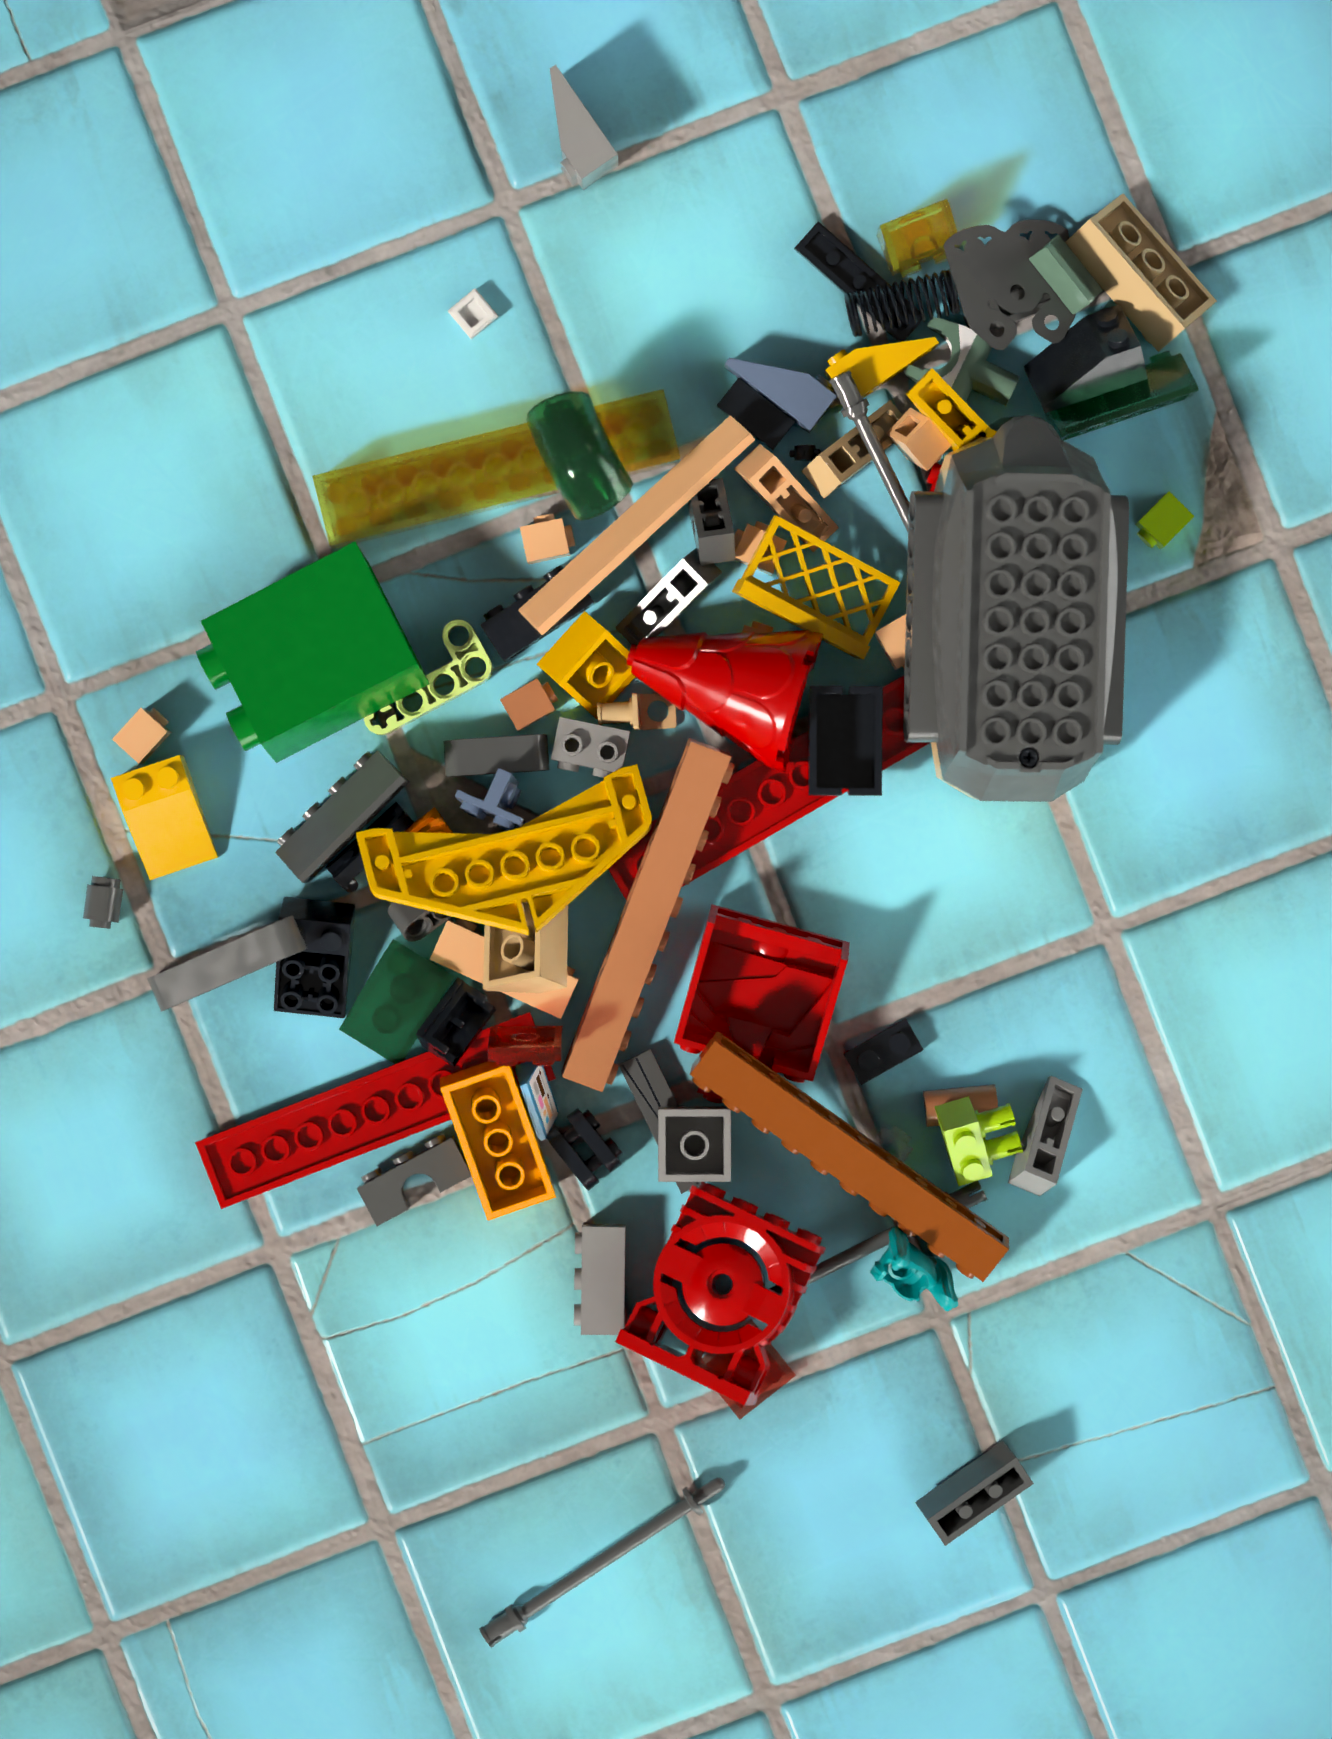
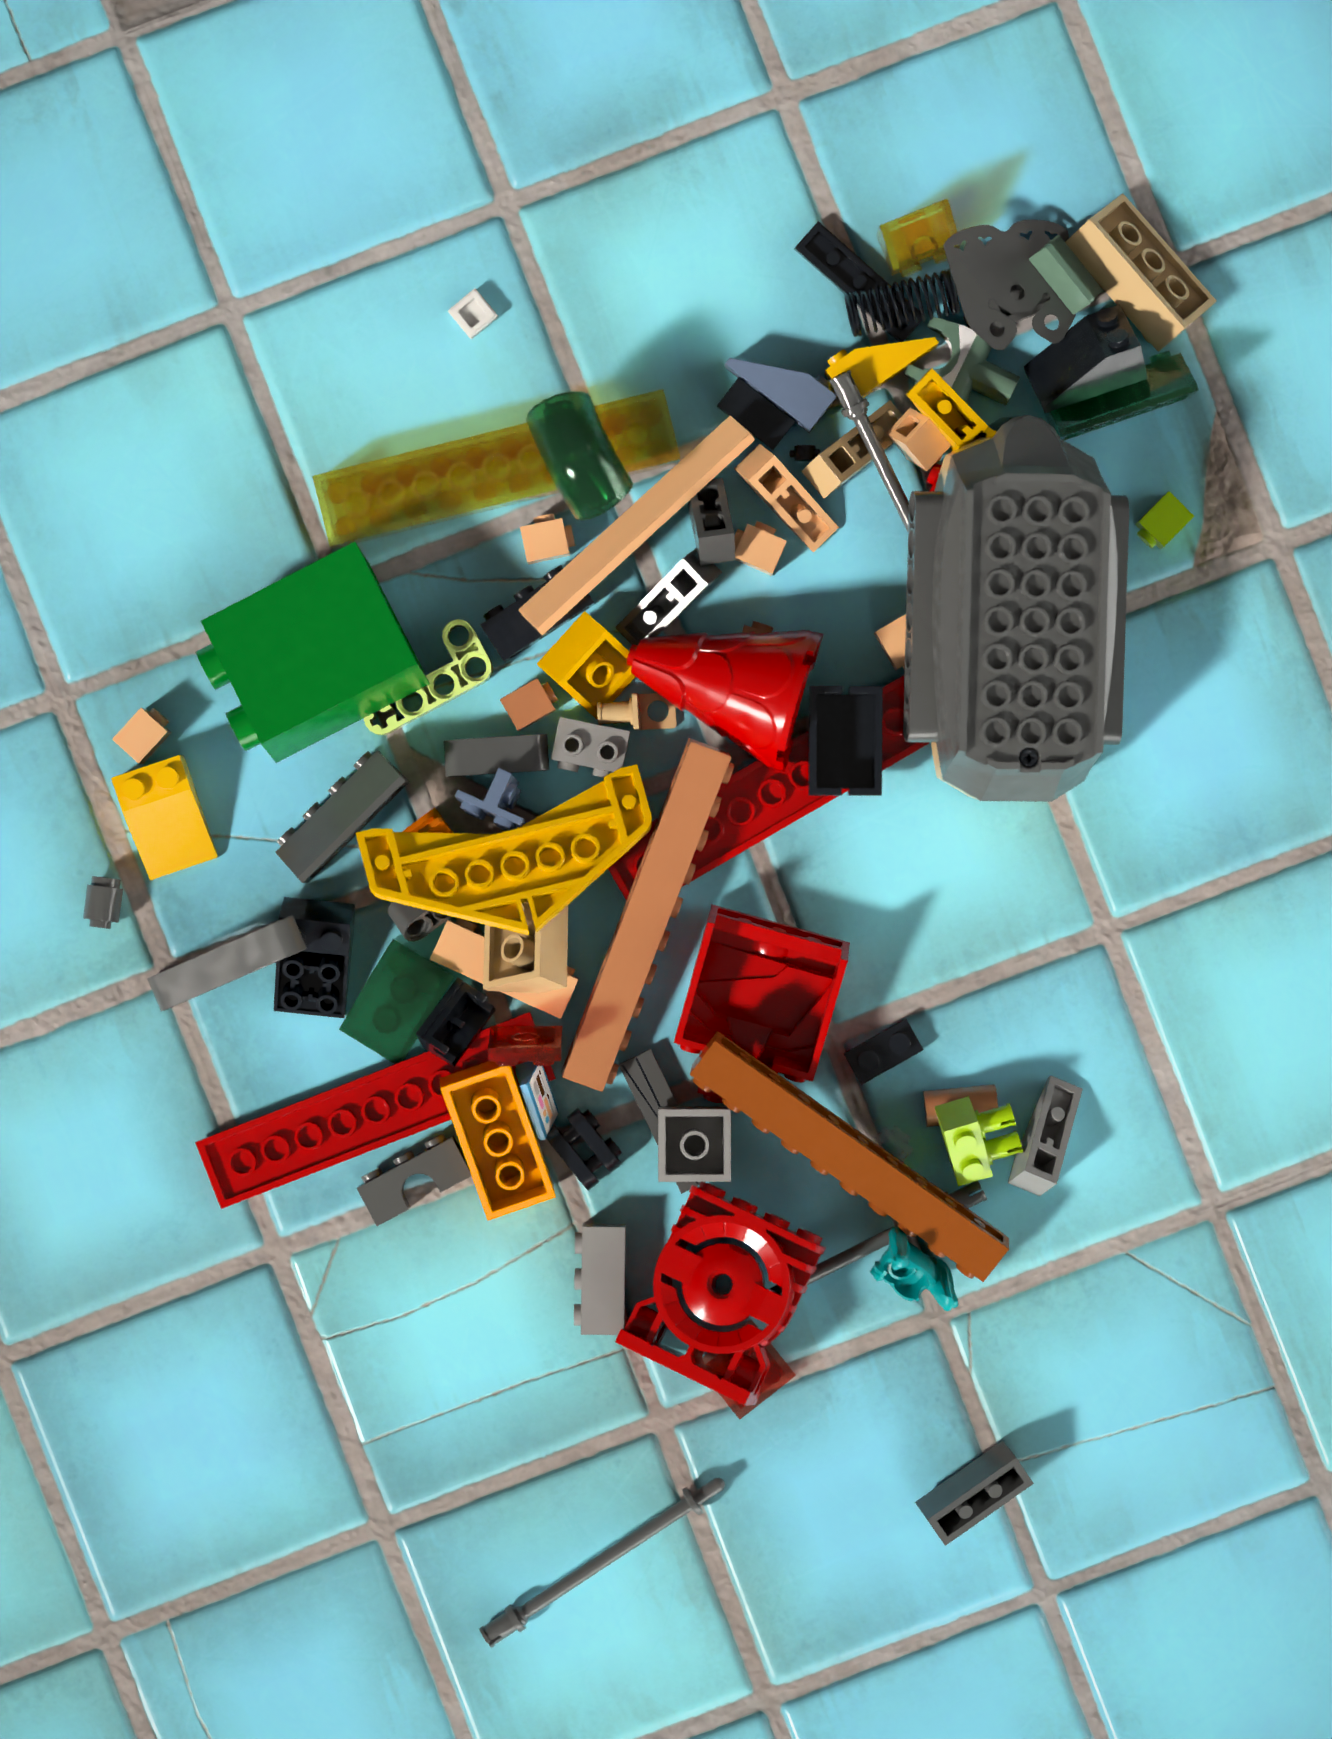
(349, 861): black hinge -> none
(584, 147): light grey slope -> none
(803, 616): yellow fence -> none

